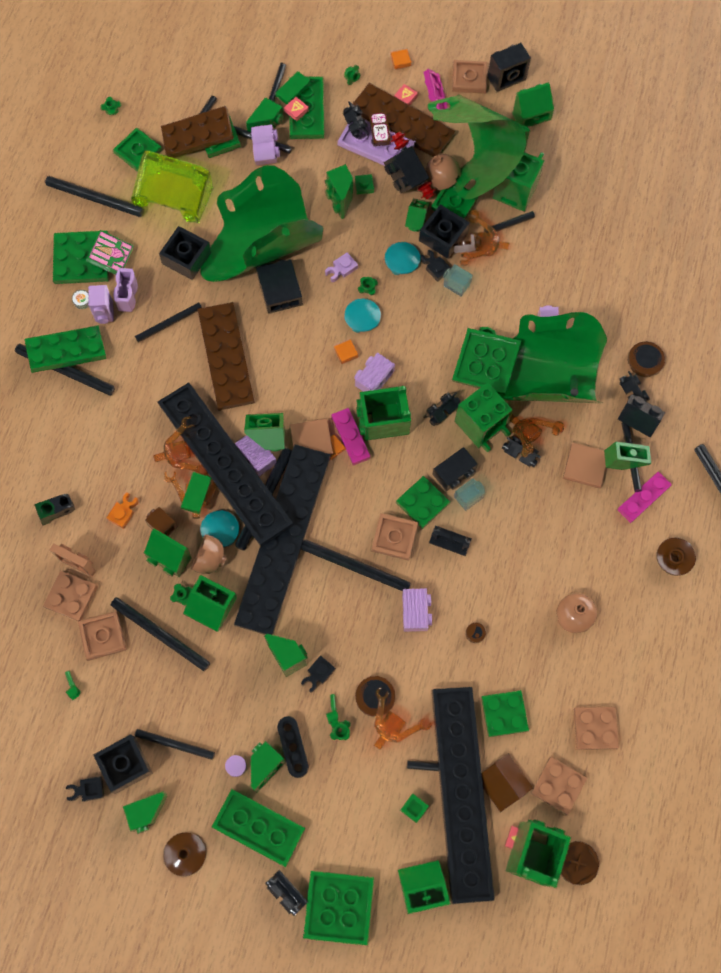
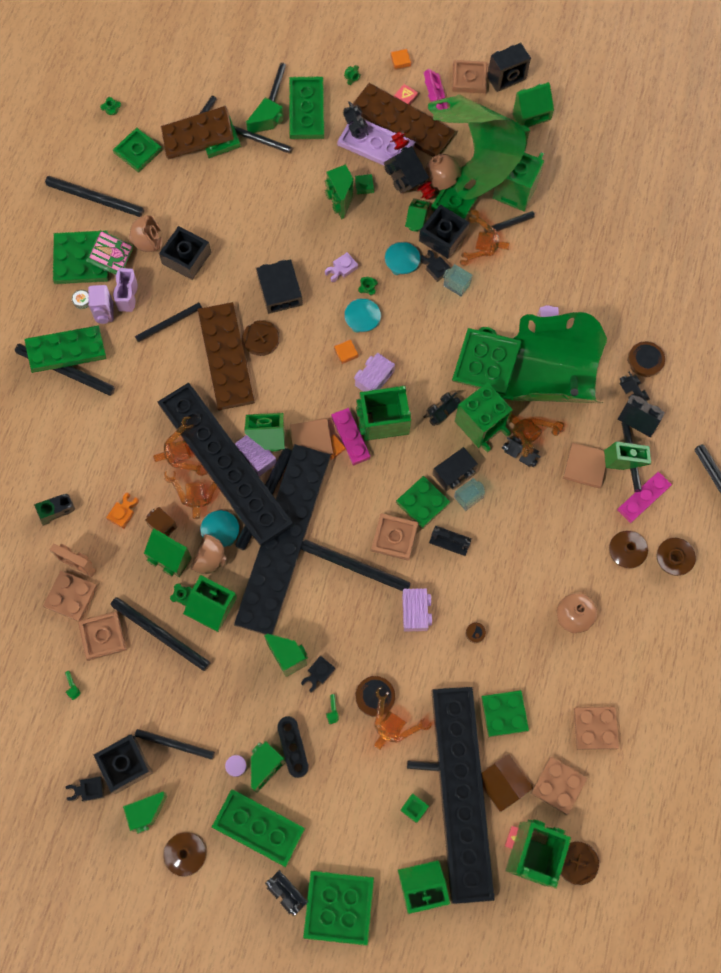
(145, 234): none -> nougat cylinder
(172, 185): clear neon green windscreen -> none
(196, 493): green tile -> none
(261, 227): green piece -> none
(261, 338): none -> reddish brown tile
(264, 144): lavender brick -> none
(293, 87): green tile -> none
(296, 109): coral tile -> none
(344, 734): green plate -> none
(379, 129): tile -> none
(465, 246): reddish brown bracket -> none
(622, 555): none -> reddish brown dish

